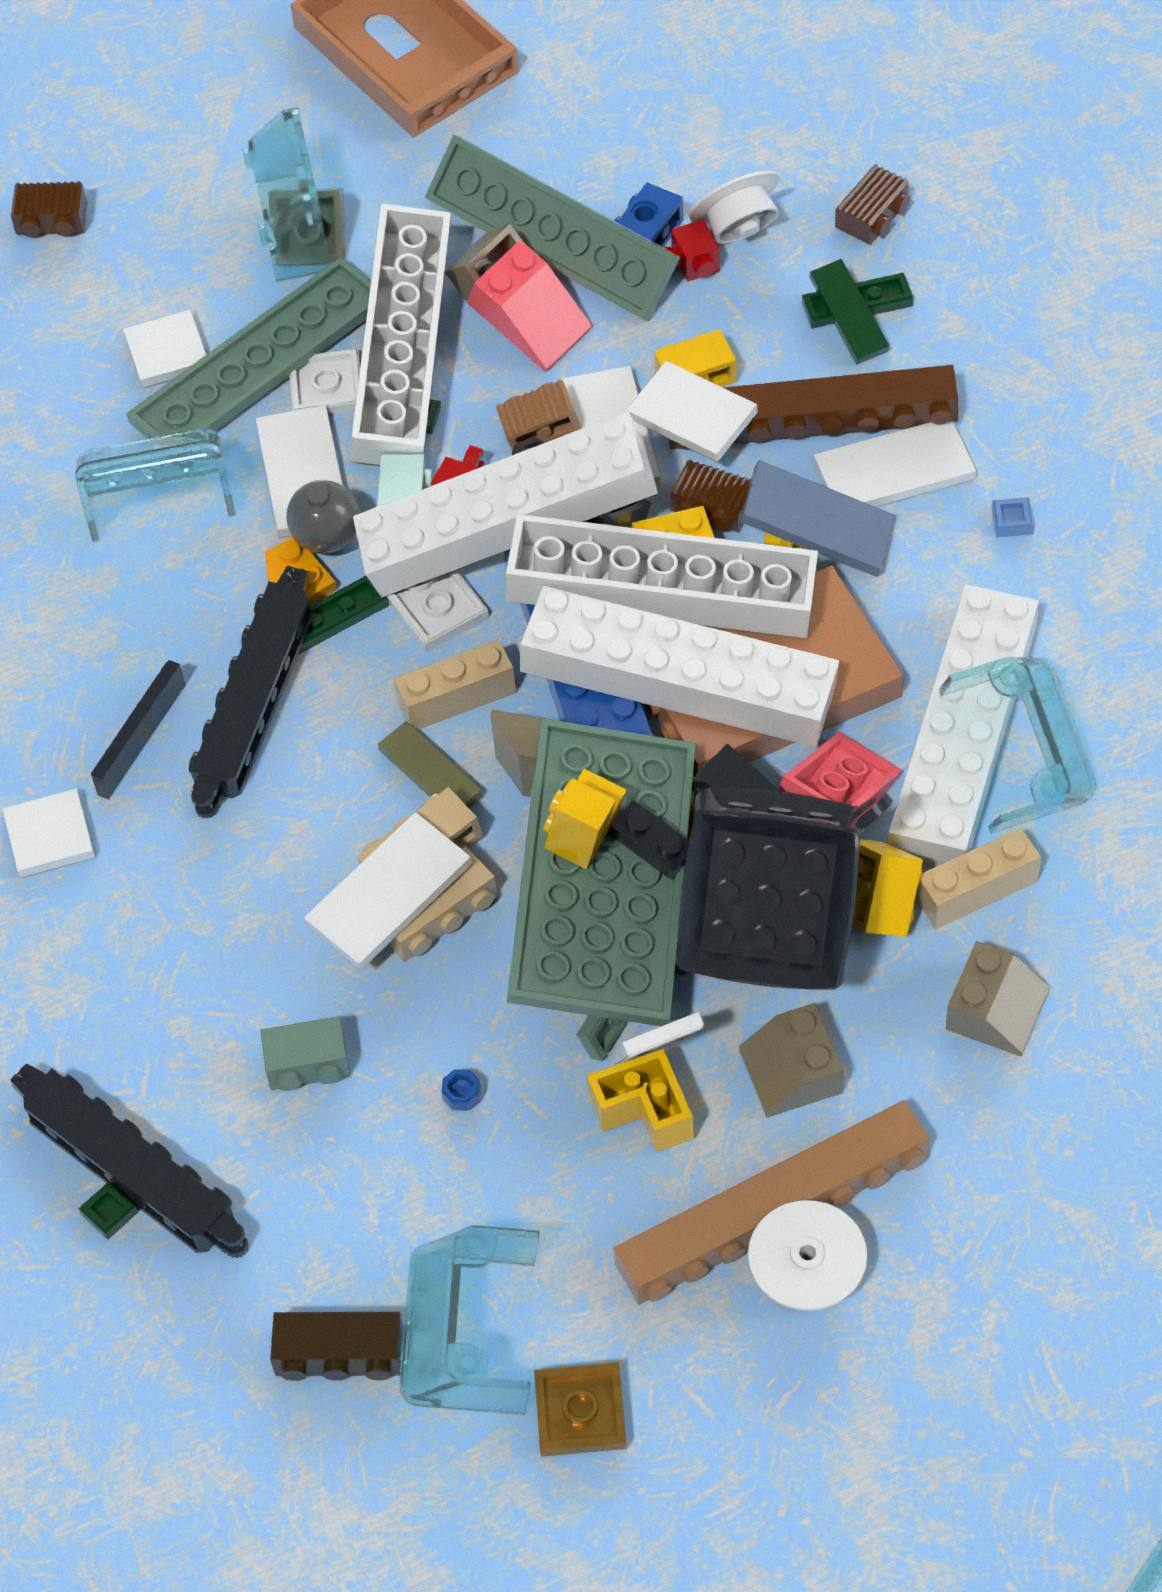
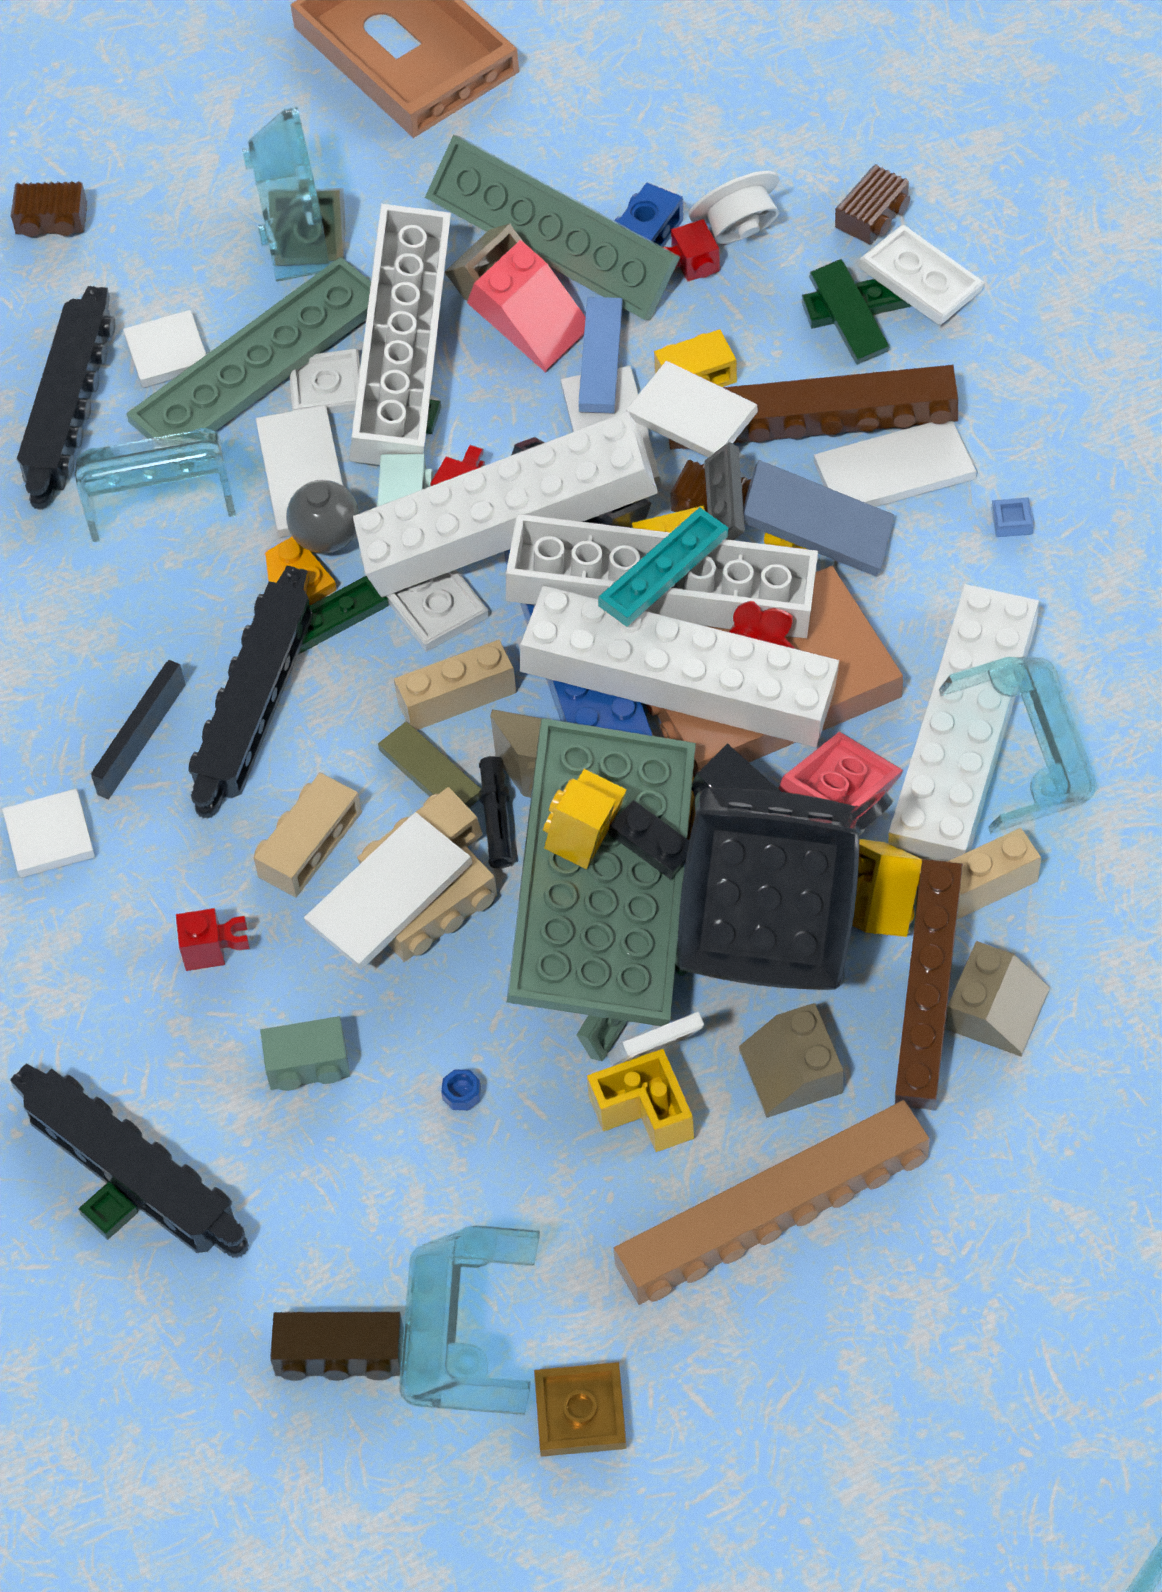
(65, 395): none -> black hinge
(203, 938): none -> red brick
(307, 834): none -> tan brick
(494, 797): none -> black pin
(539, 414): medium nougat brick -> none
(600, 355): none -> medium blue tile
(663, 567): none -> teal plate
(725, 489): none -> dark grey tile
(765, 625): none -> red plate
(807, 1255): white piece -> none
(921, 274): none -> white tile
(928, 984): none -> reddish brown brick

